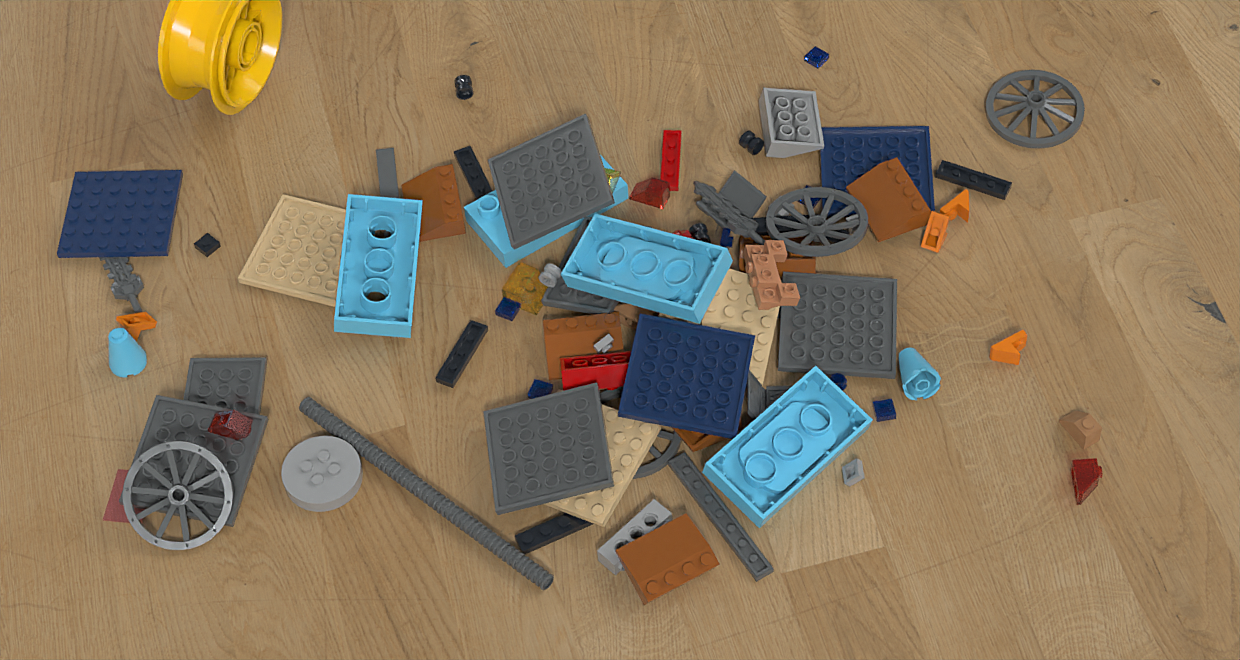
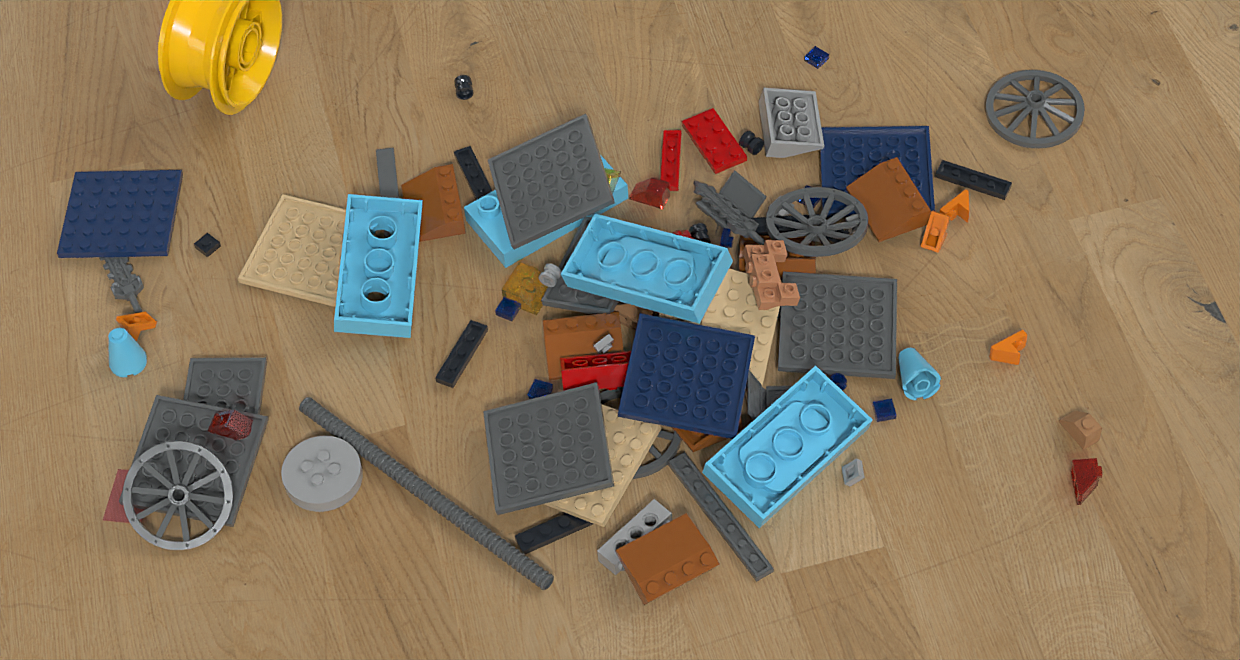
(714, 141): none -> red plate

